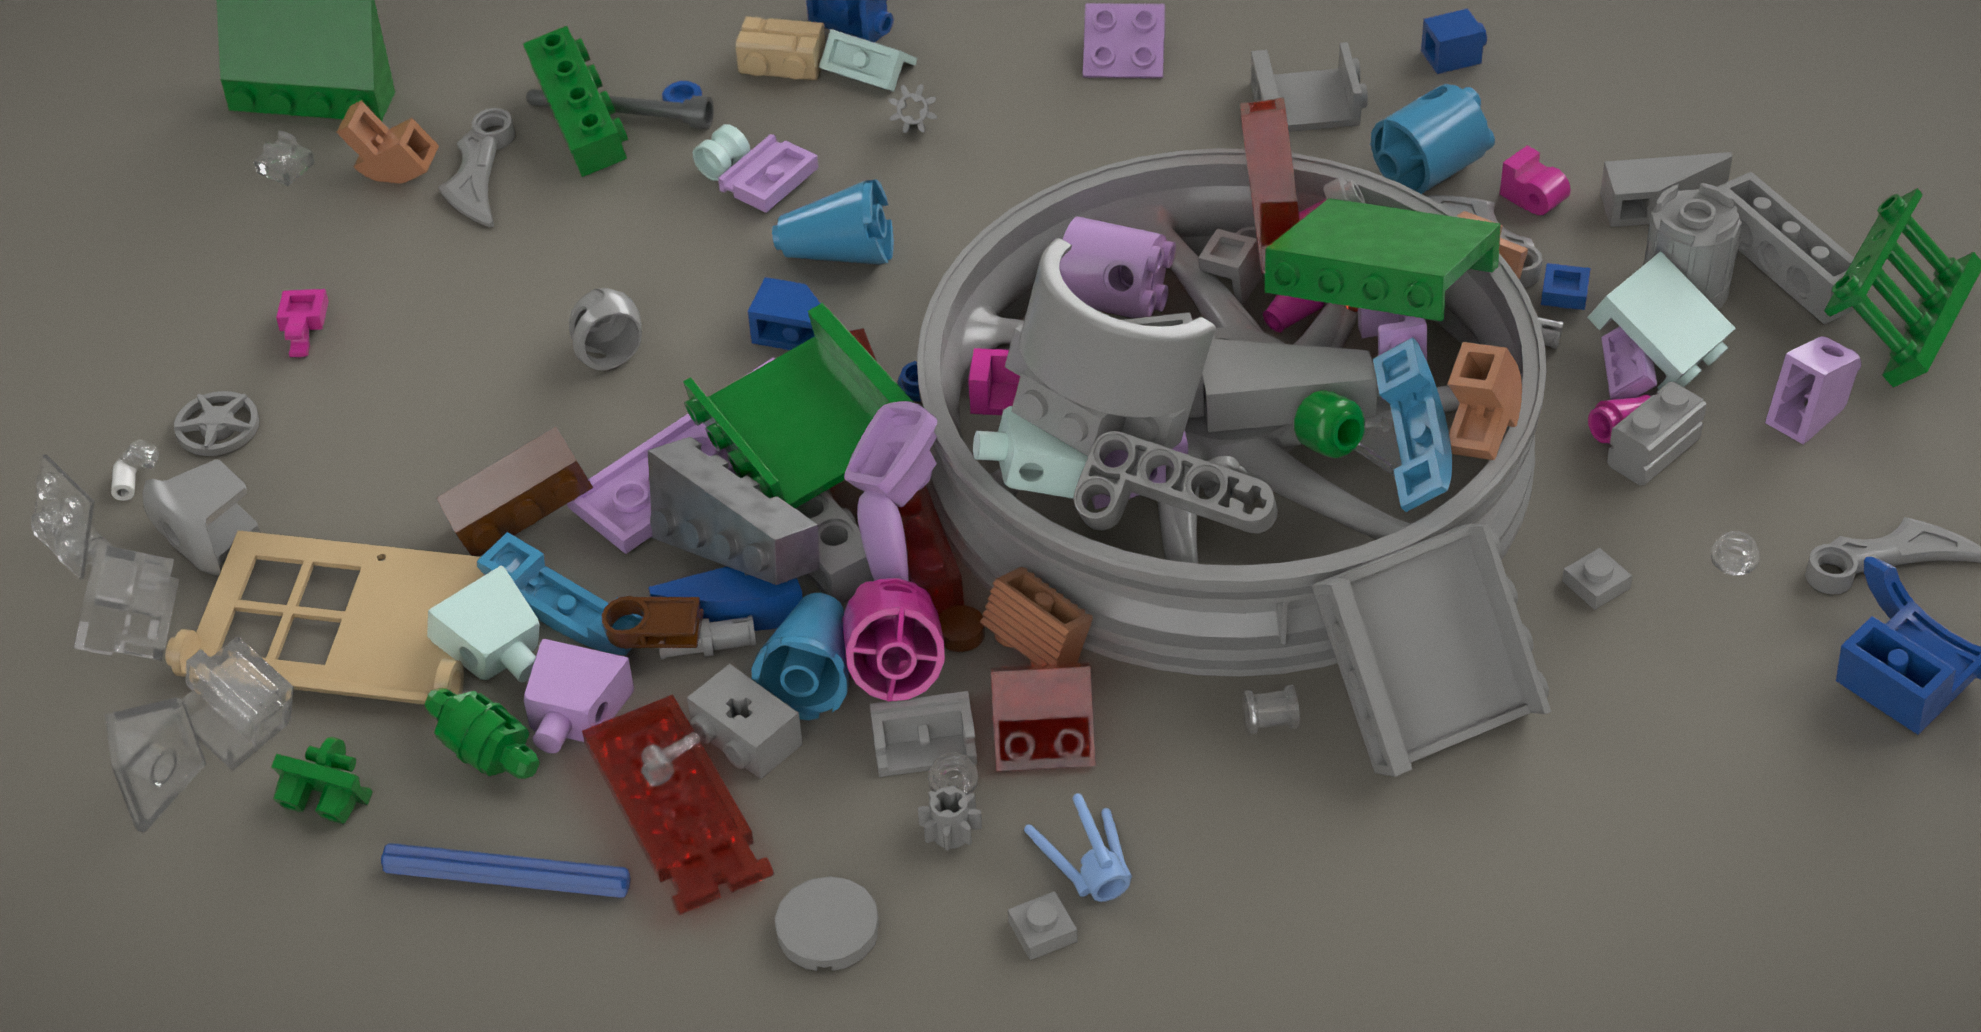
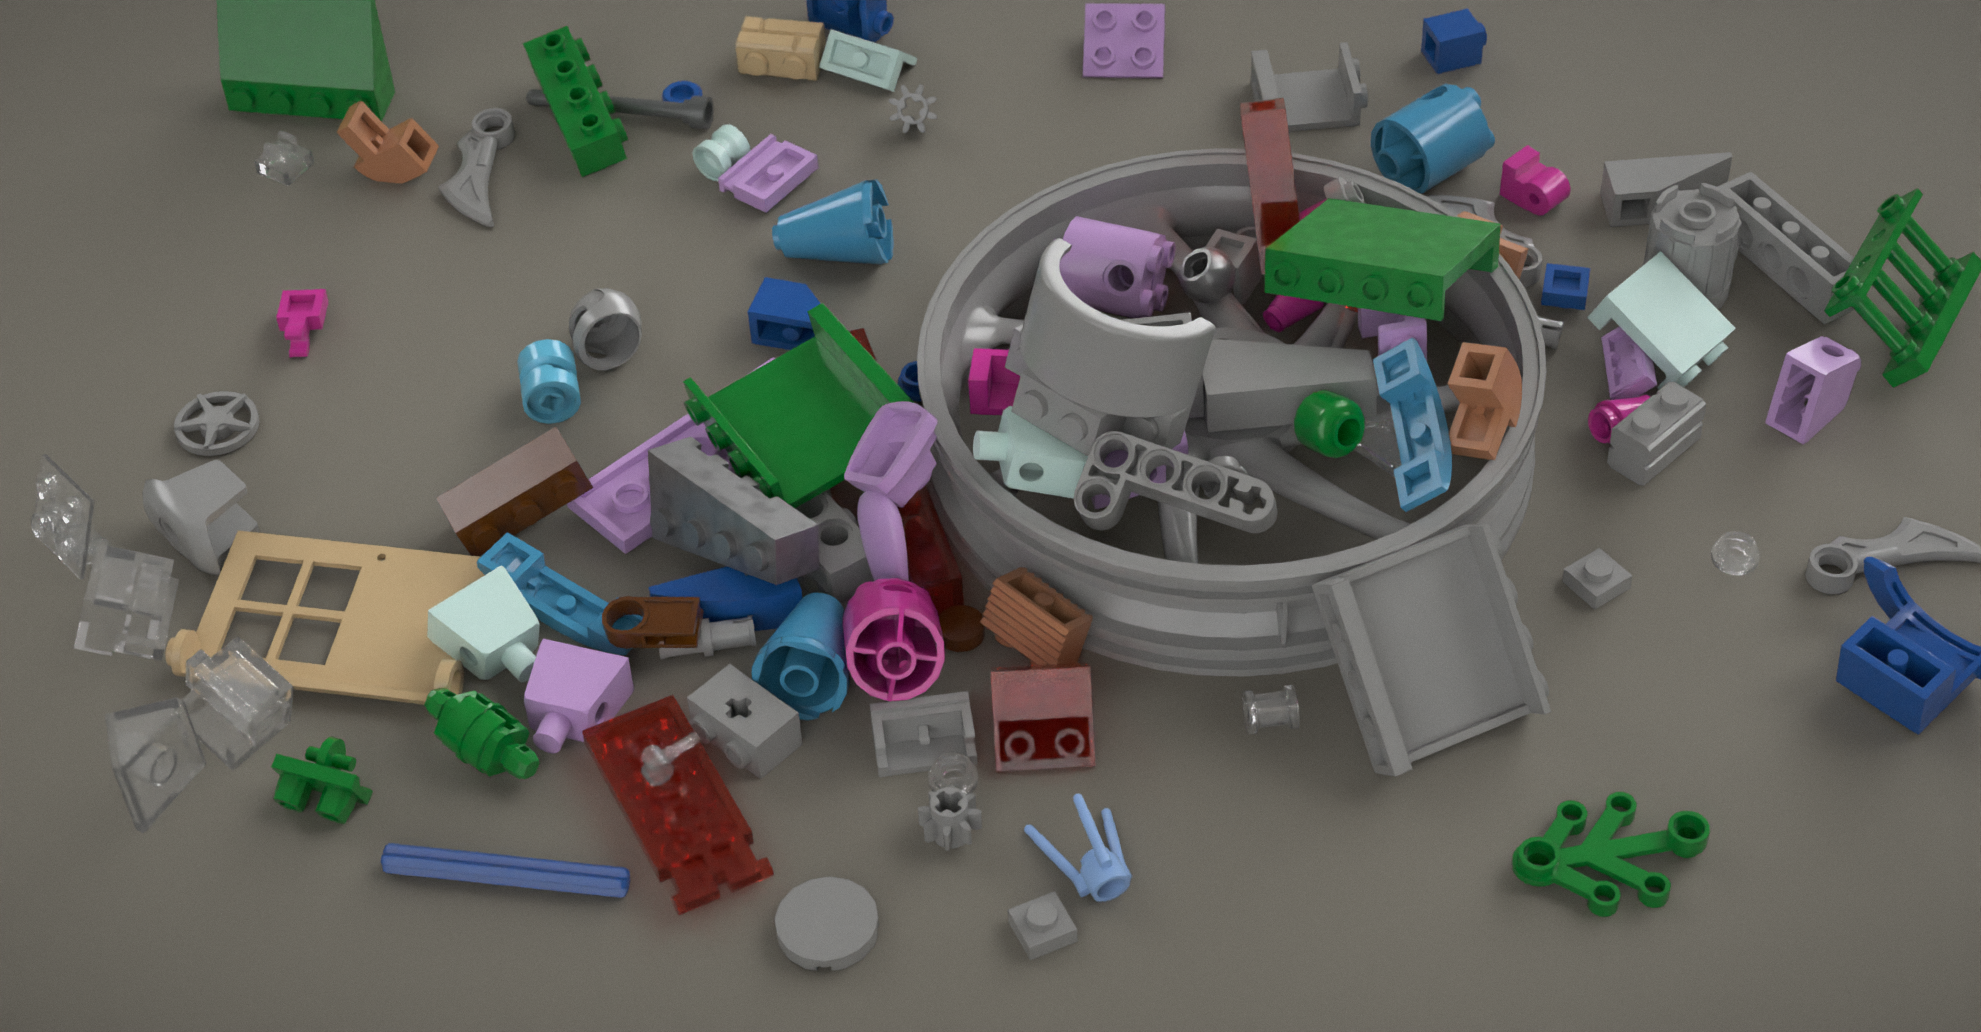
(126, 466): arm -> none
(548, 381): none -> medium azure wheel
(1207, 275): none -> flat silver piece
(1607, 854): none -> green plant

